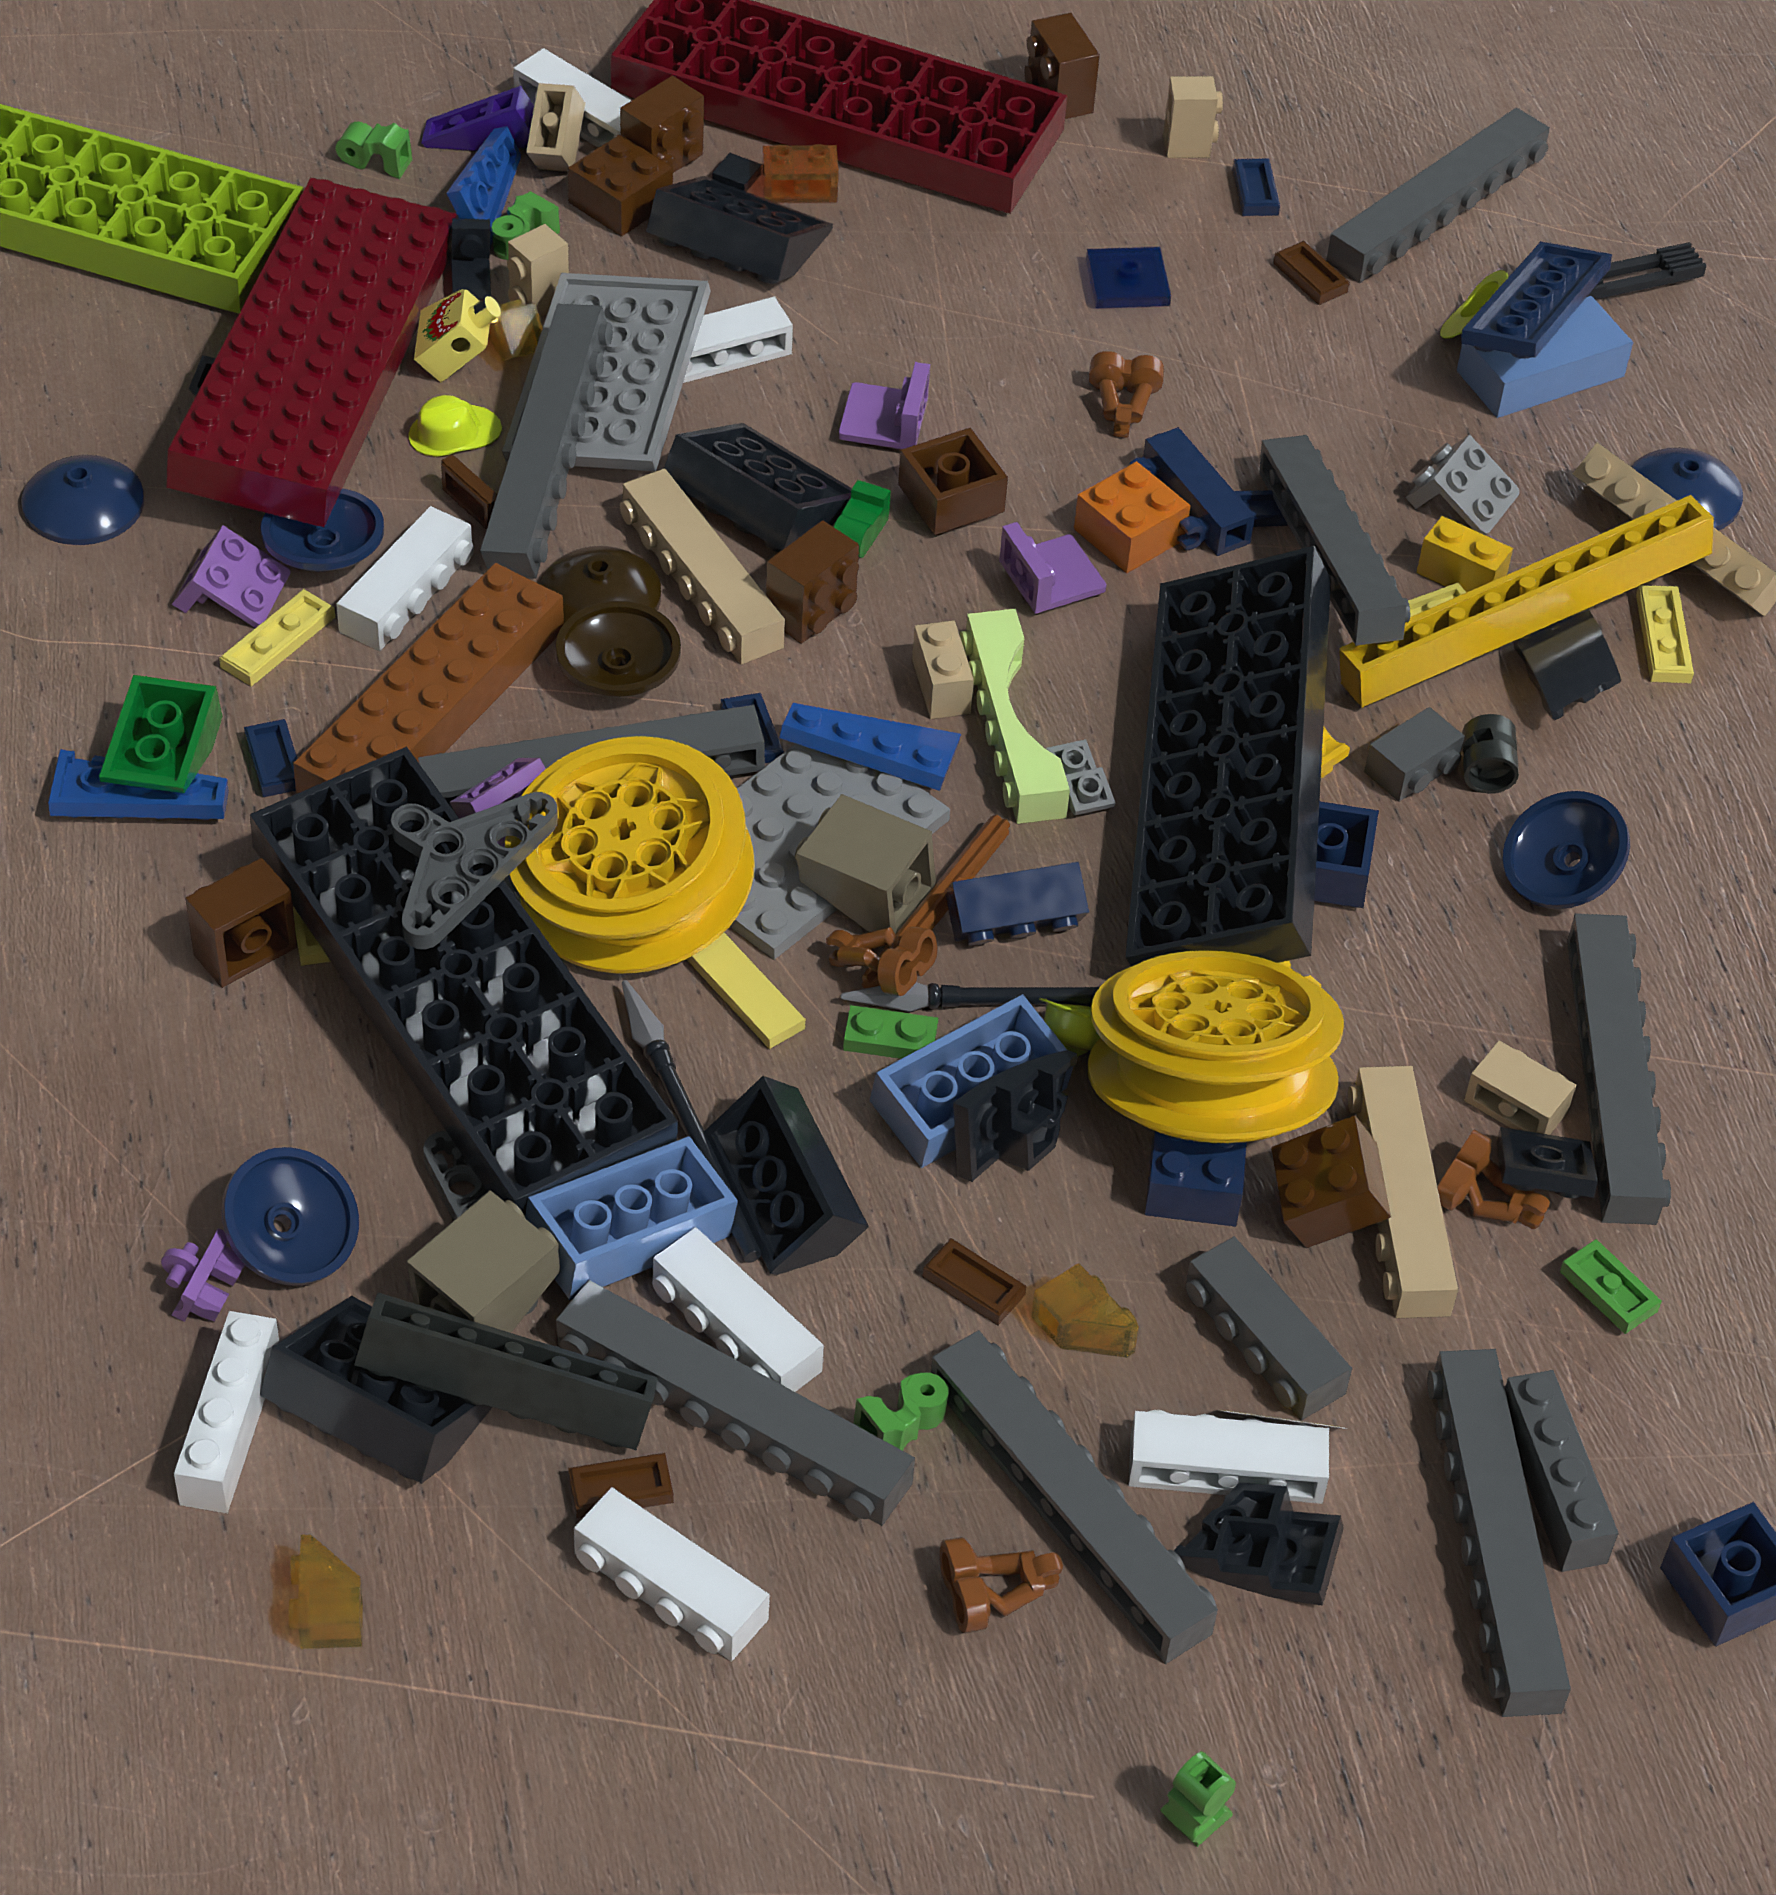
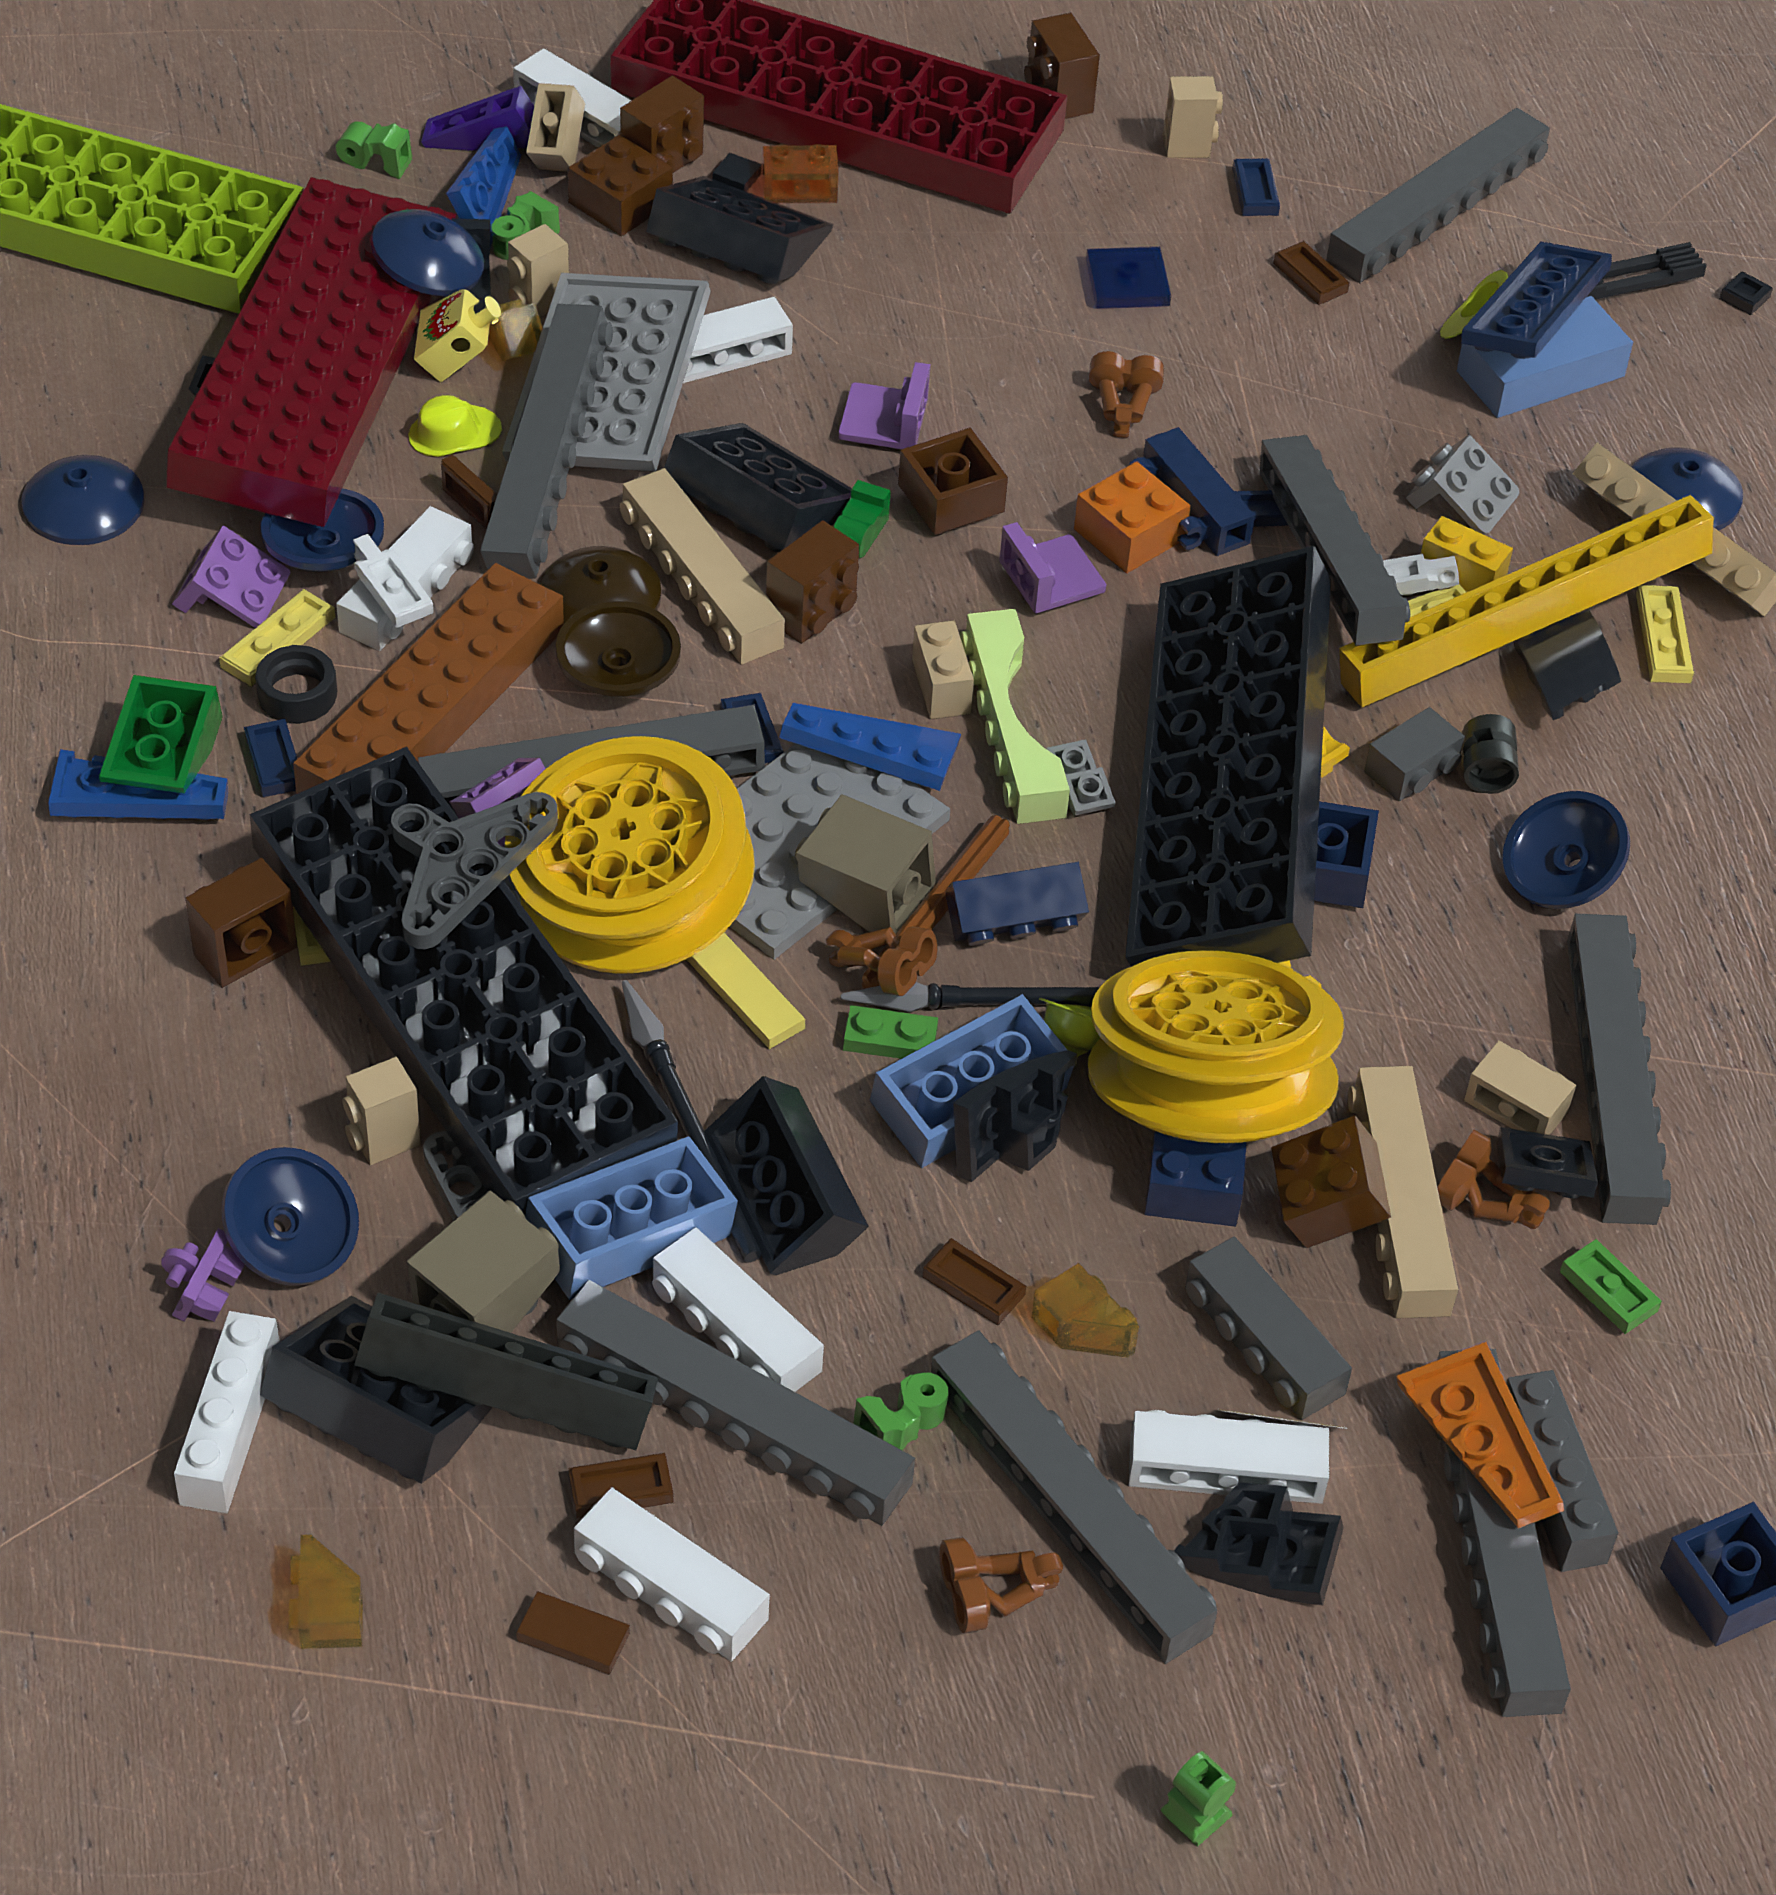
(296, 661): none -> black tyre
(382, 1111): none -> tan brick
(390, 583): none -> white hinge
(427, 252): none -> dark blue dish
(573, 1632): none -> reddish brown tile
(1419, 574): none -> white hinge
(1483, 1426): none -> orange wing
(1746, 293): none -> black tile

